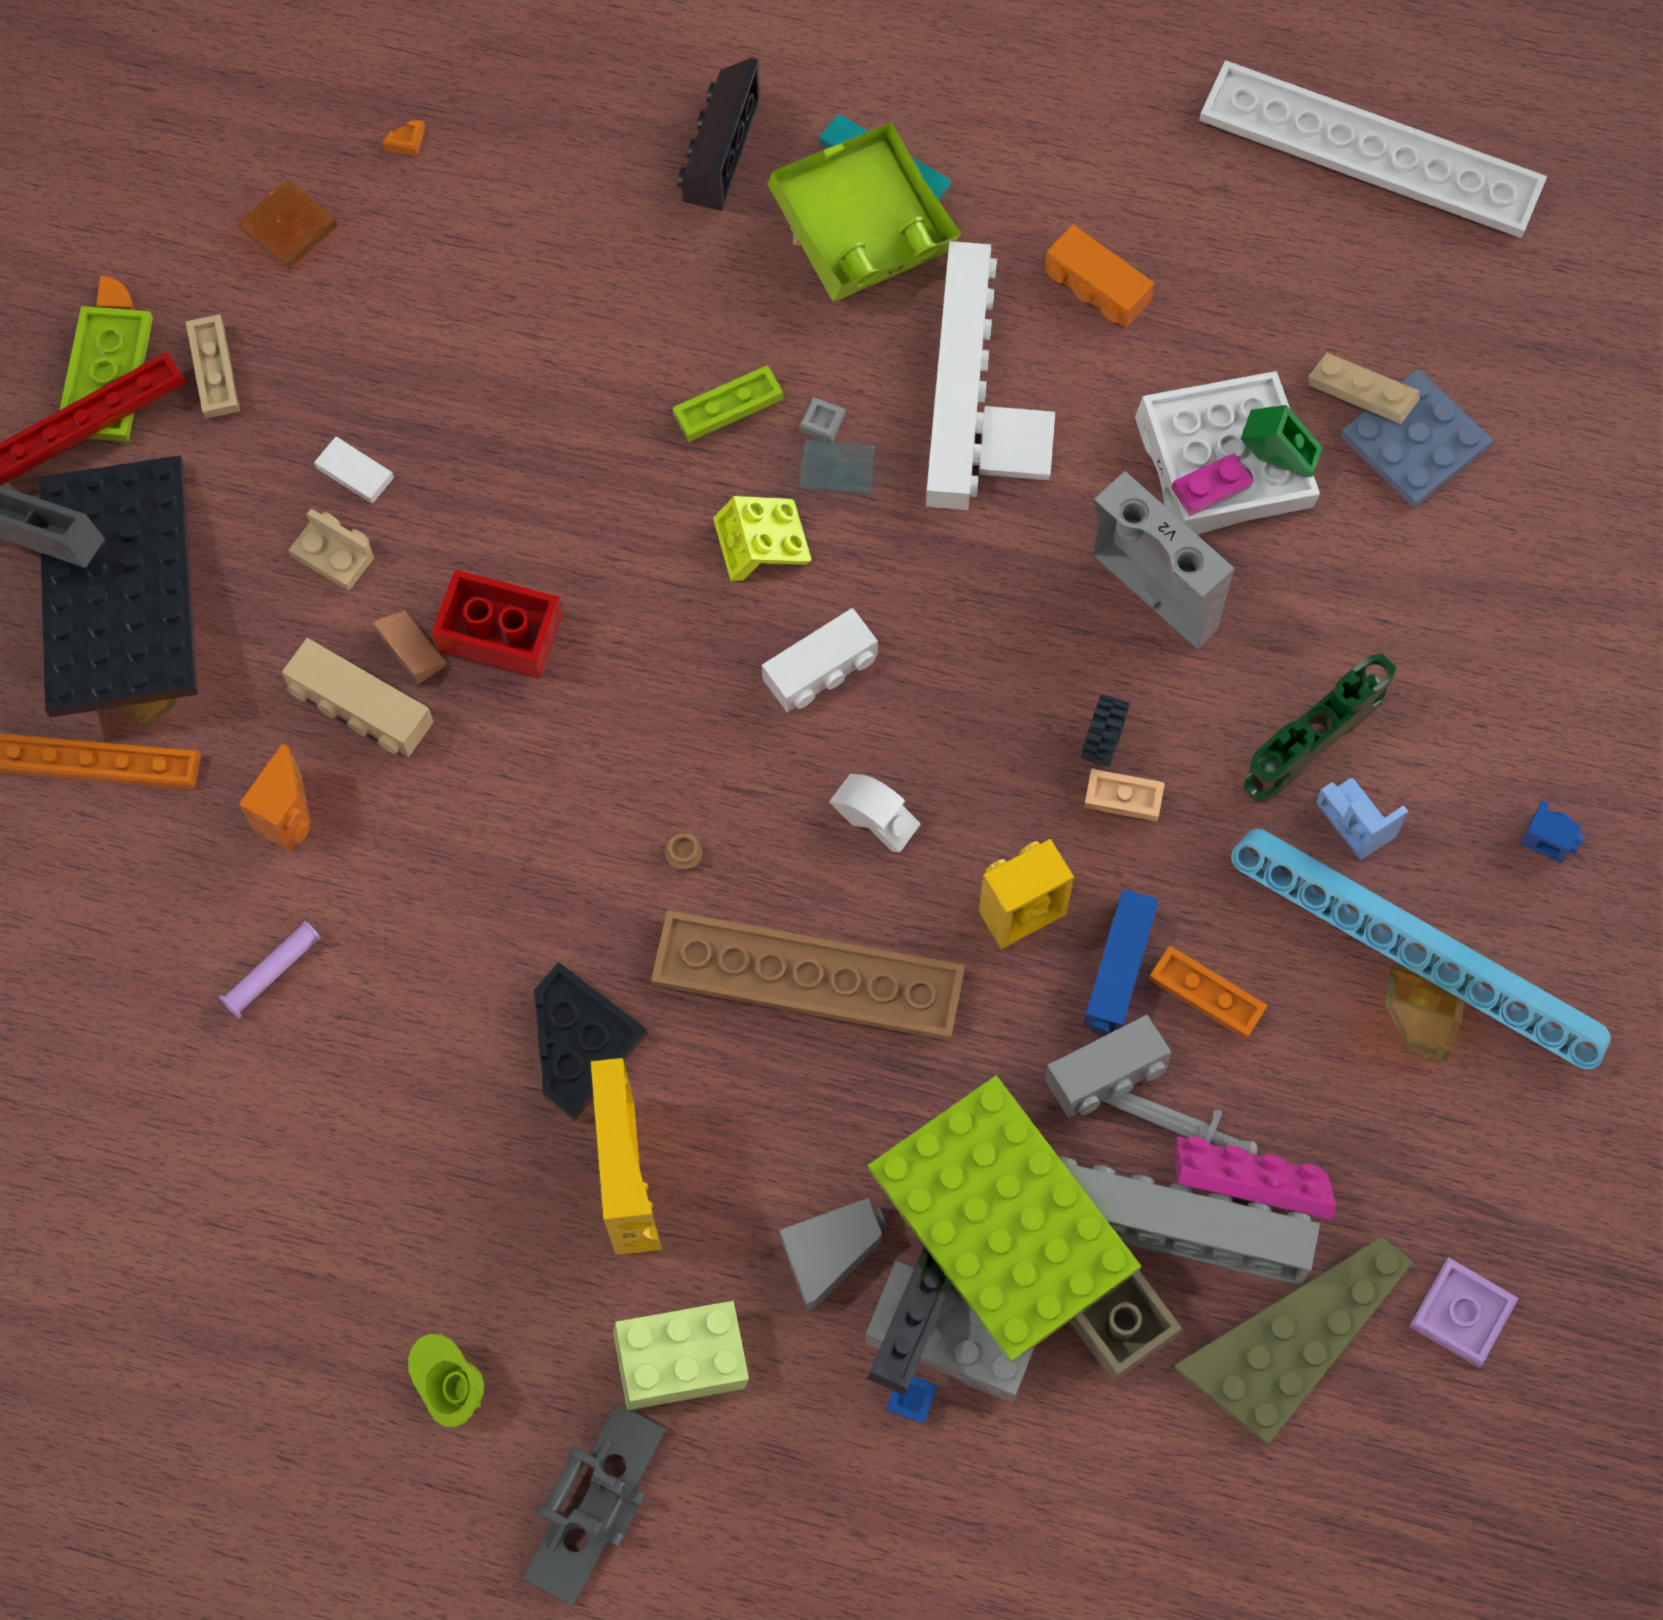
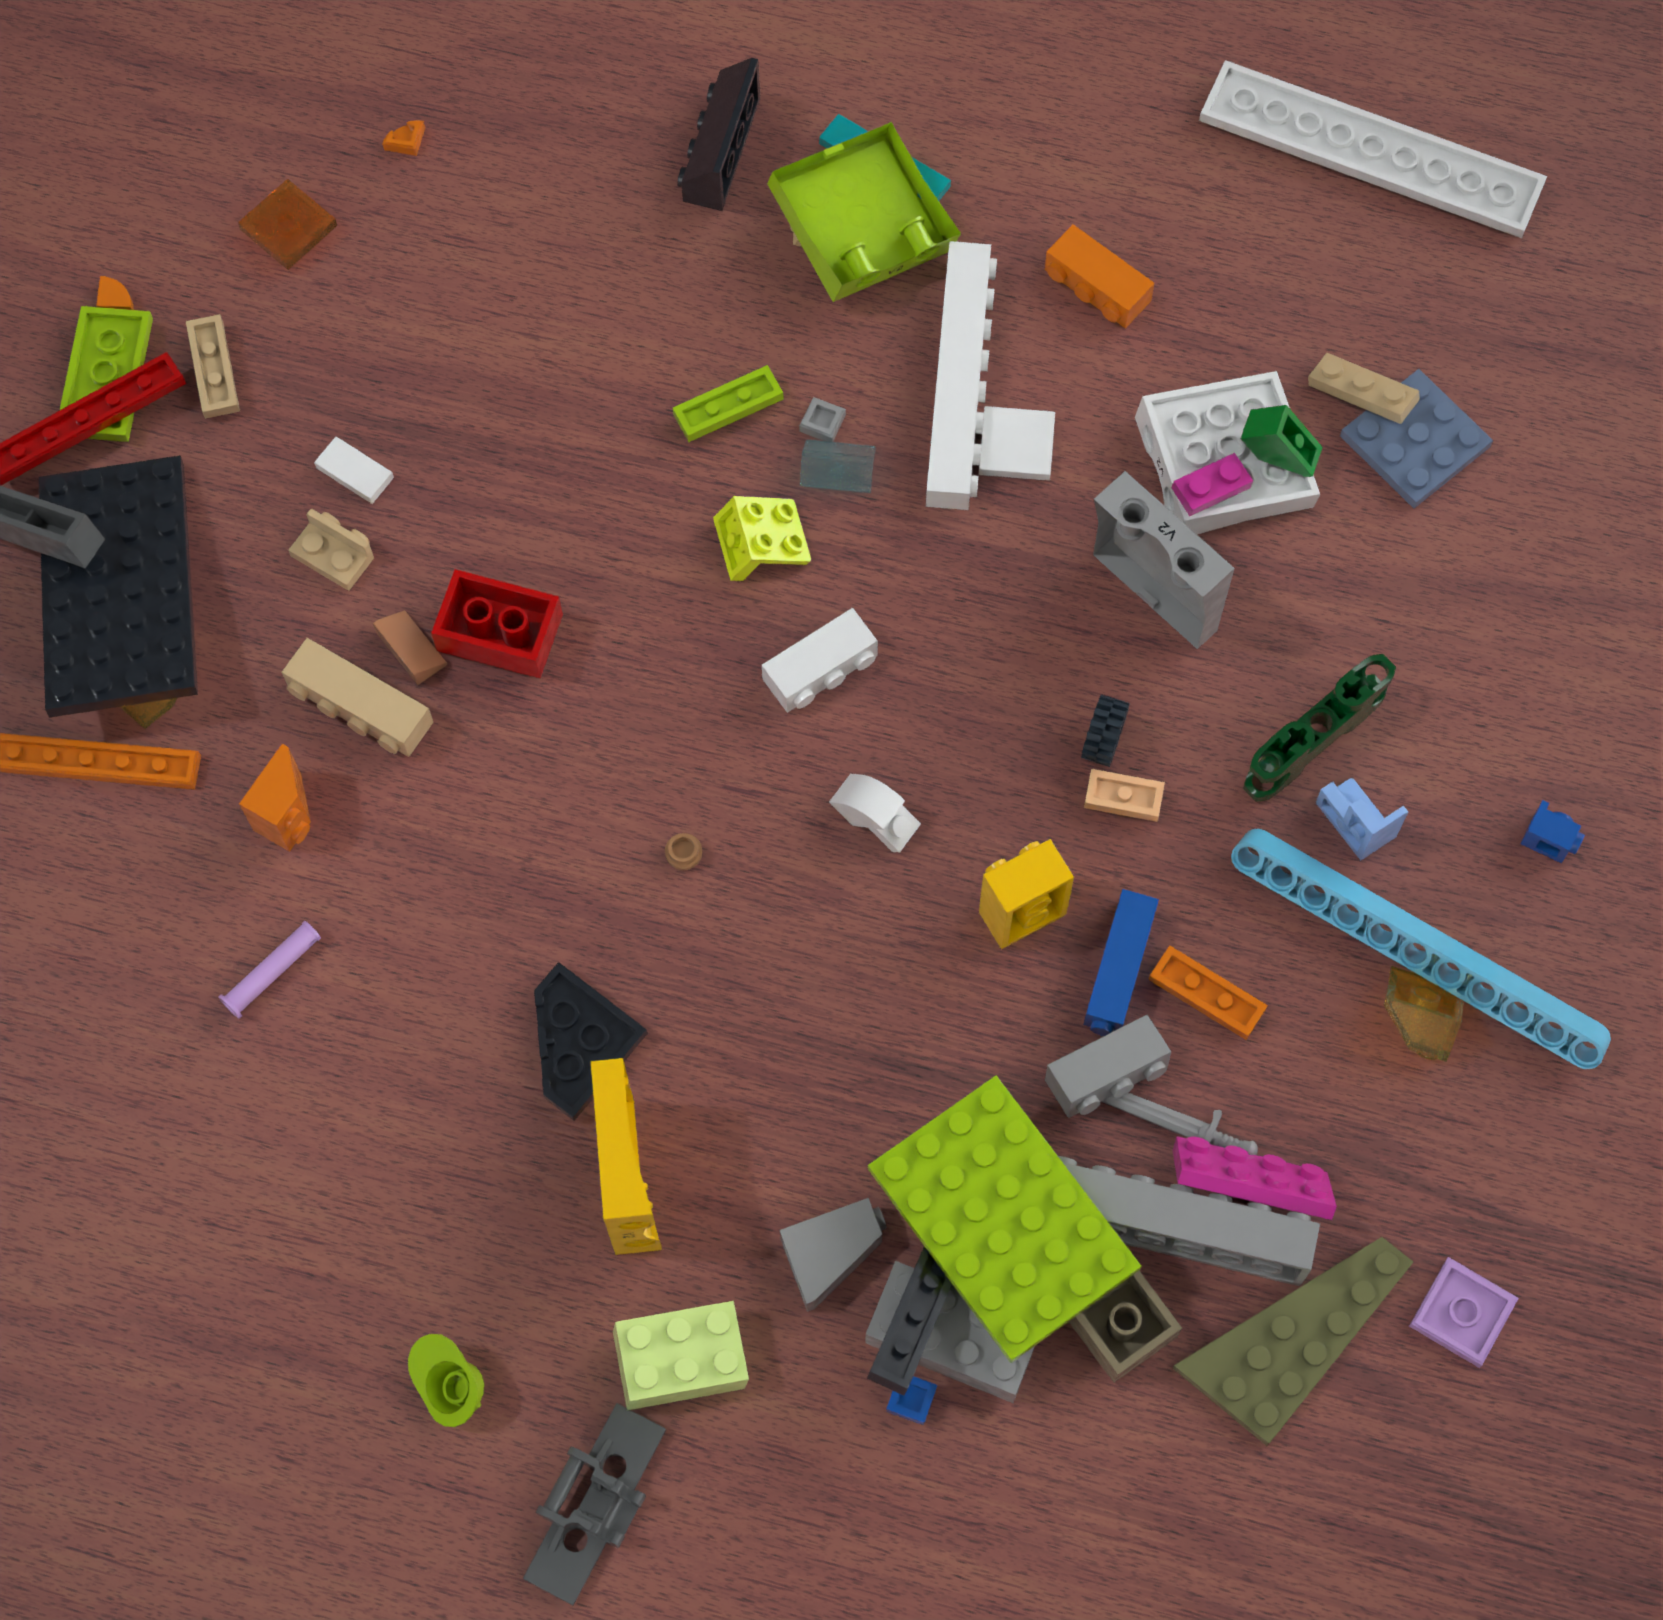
(808, 975): medium nougat plate -> none

